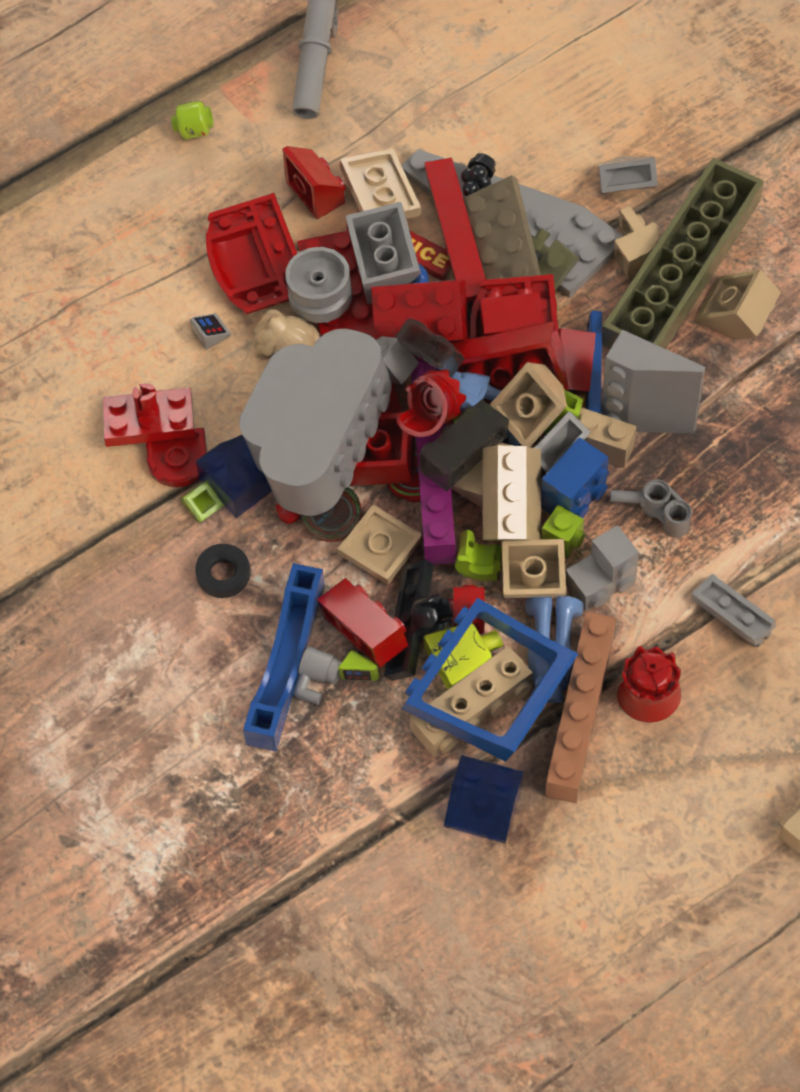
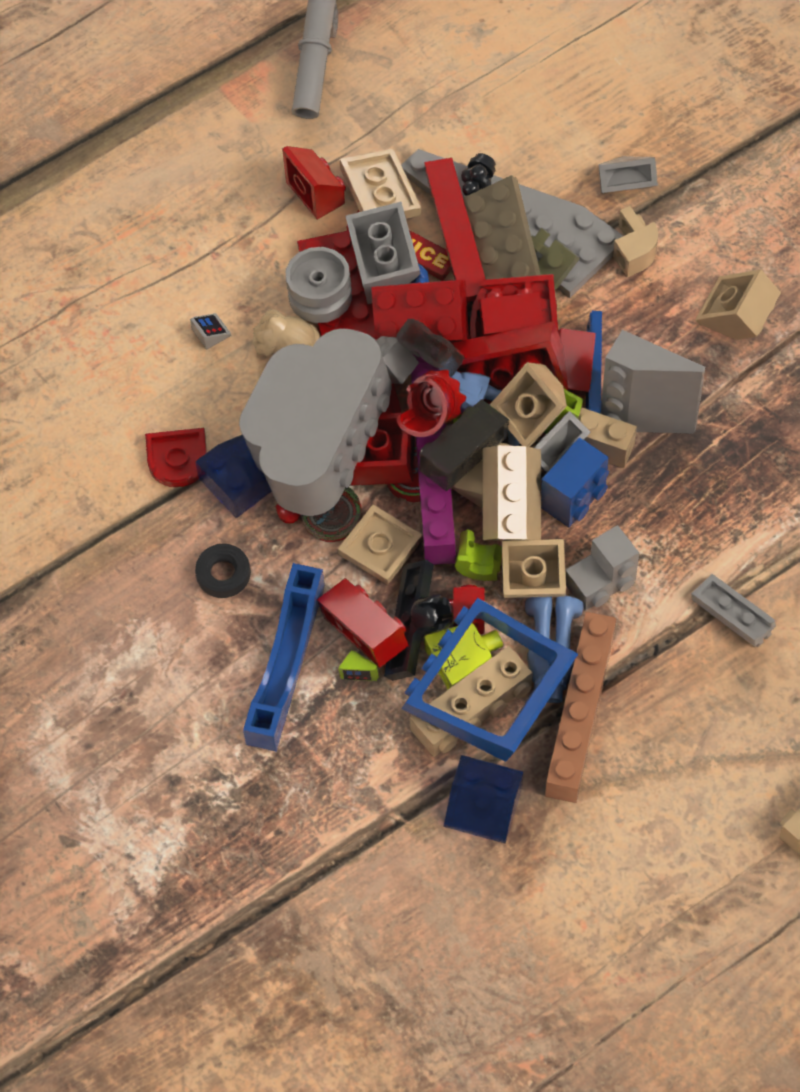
(148, 416): plate -> none
(192, 120): lime head -> none
(202, 501): lime slope -> none
(250, 253): red slope -> none
(319, 667): light grey piece -> none
(566, 526): lime brick -> none
(650, 685): red hat -> none
(664, 509): light grey beam -> none
(685, 256): olive brick -> none

